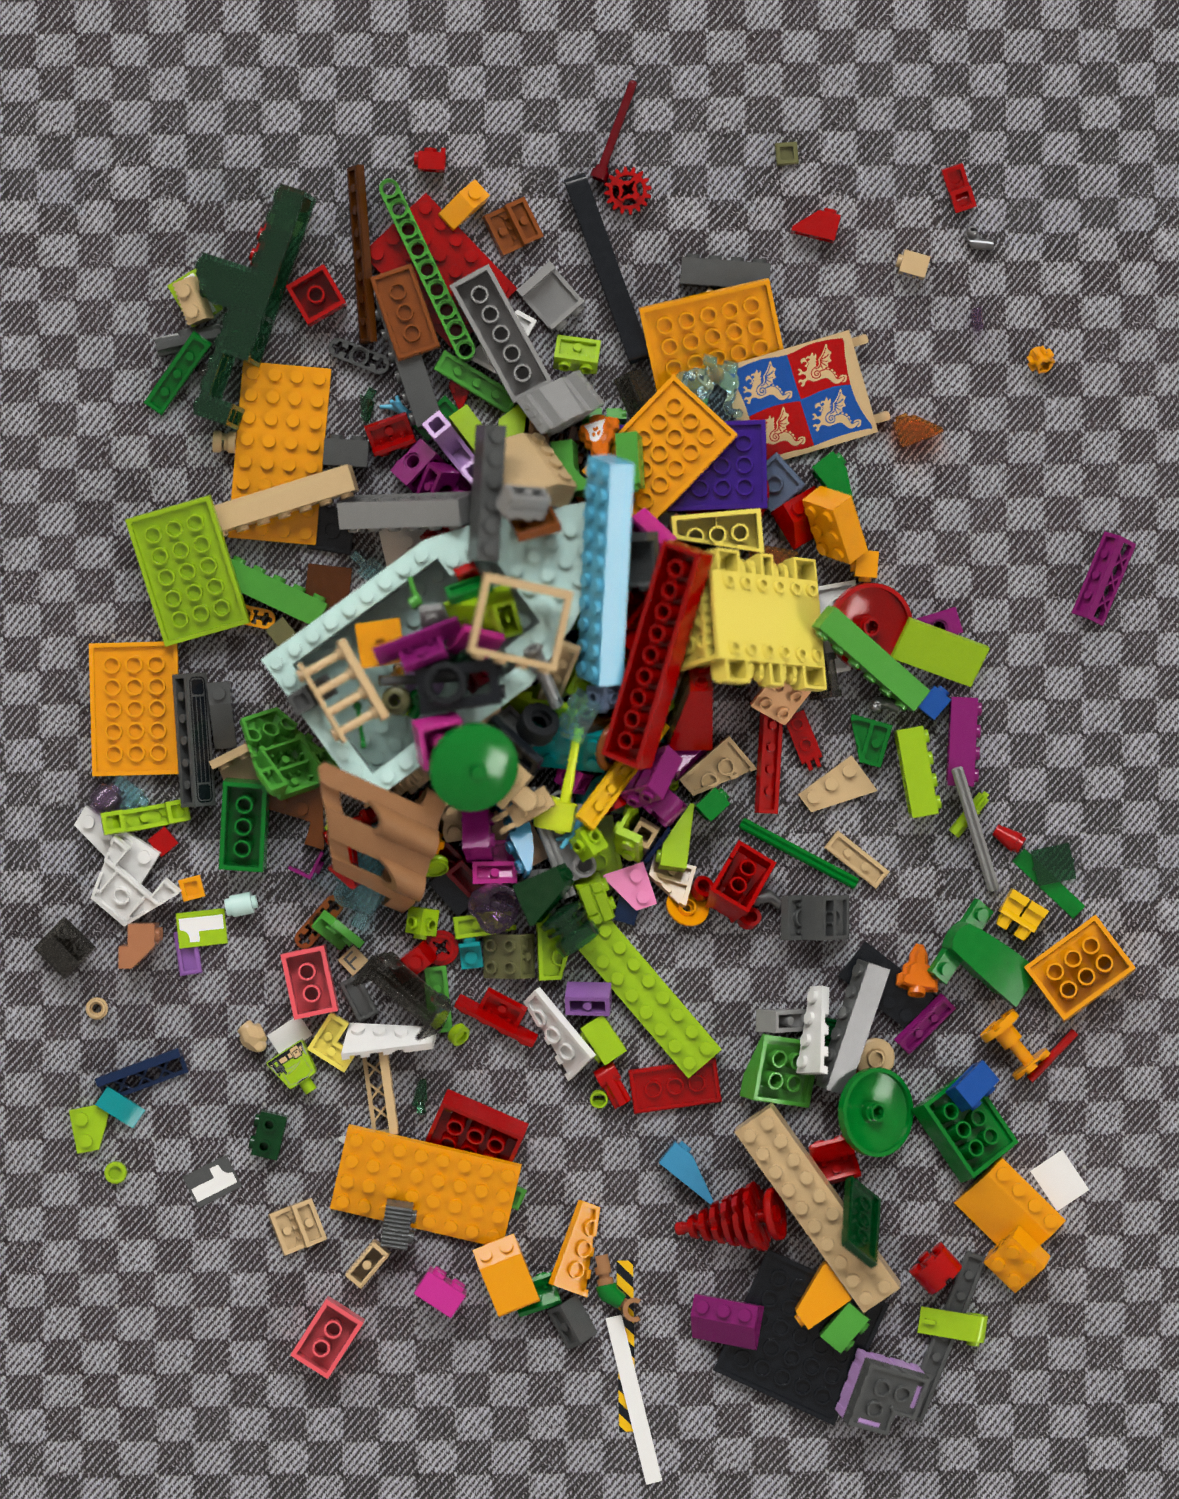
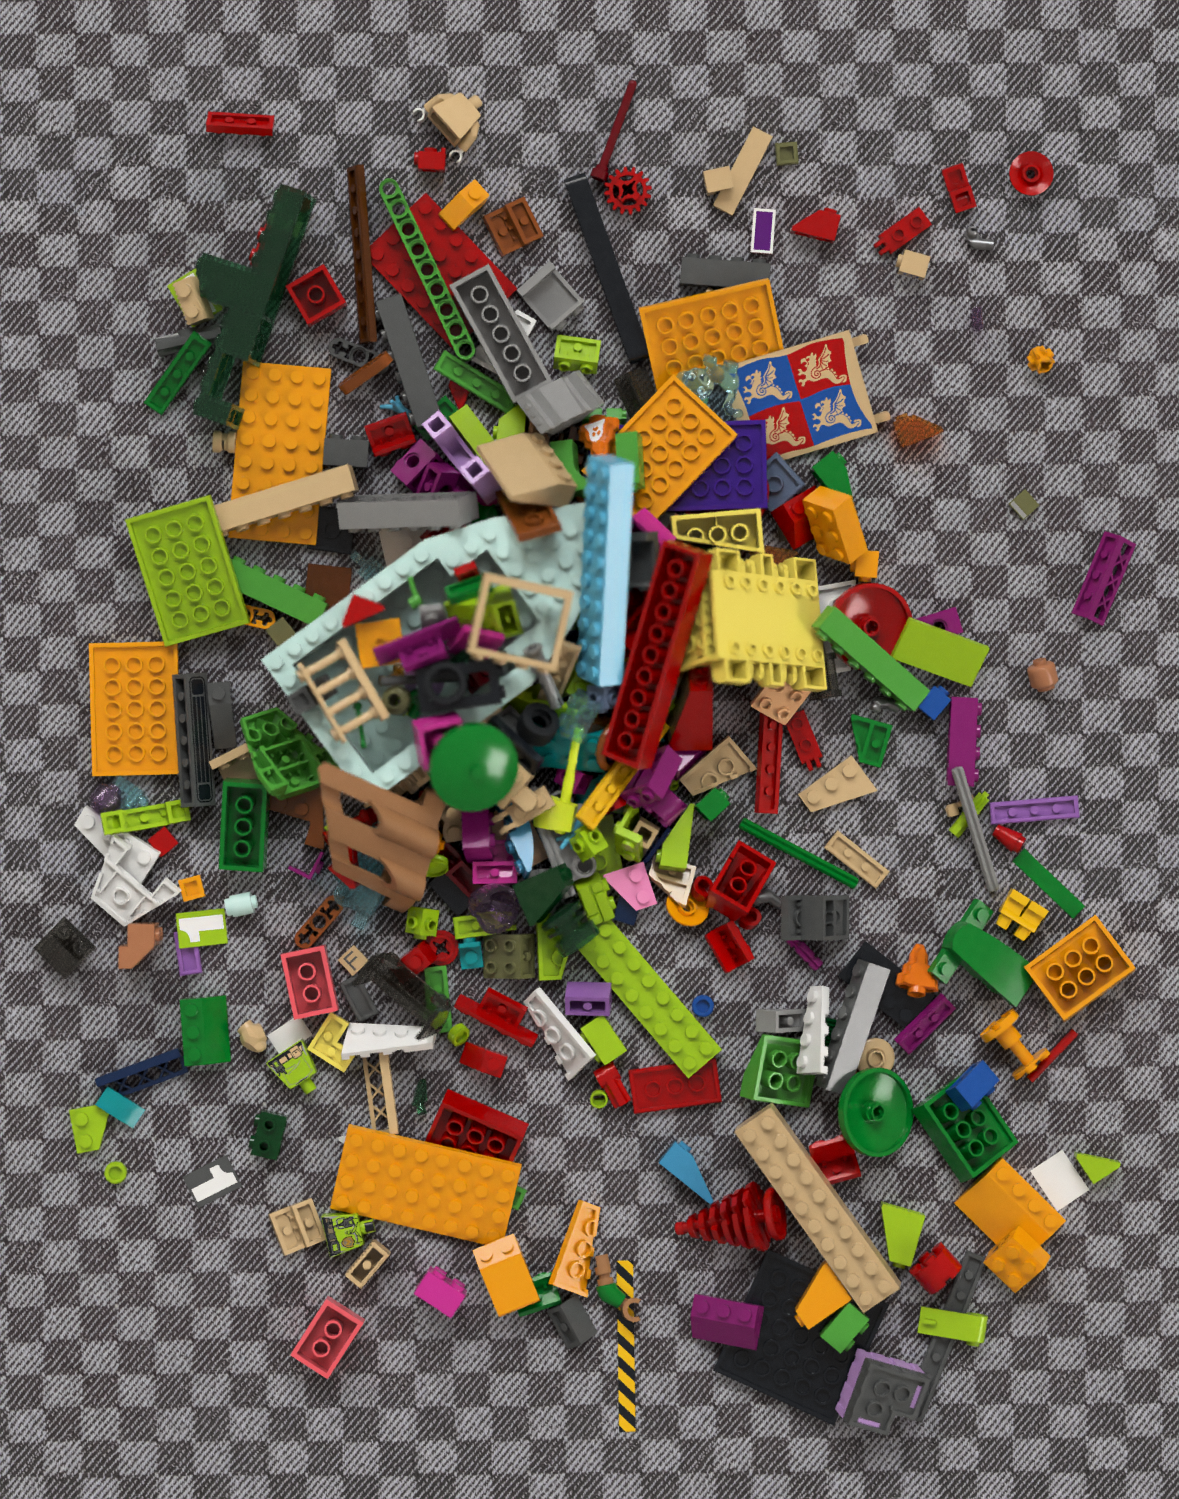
(90, 1011): tan plate -> none
(205, 1030): none -> green slope
(240, 123): none -> red plate
(335, 931): bright green bracket -> none
(345, 1231): none -> torso
(360, 609): none -> red slope
(365, 372): none -> dark orange beam
(367, 404): clear green bar -> none
(397, 1224): dark grey brick -> none
(405, 312): dark orange tile -> none
(455, 119): none -> tan torso
(483, 1059): none -> red slope
(486, 488): dark grey brick -> none
(523, 502): light grey brick -> none
(633, 1399): white sticker -> none
(702, 1005): none -> blue tile
(717, 180): none -> tan panel
(729, 946): none -> red bracket
(743, 170): none -> tan tile
(763, 231): none -> dark purple tile
(806, 954): none -> magenta axle
(861, 1222): dark green tile -> none
(901, 1232): none -> lime slope
(903, 231): none -> red hinge
(916, 771): lime brick -> none
(952, 809): none -> tan hand
(1023, 504): none -> olive tile
(1033, 162): none -> red dish
(1034, 810): none -> medium lavender tile
(1042, 675): none -> nougat head
(1053, 864): clear green piece -> none
(1095, 1166): none -> lime slope

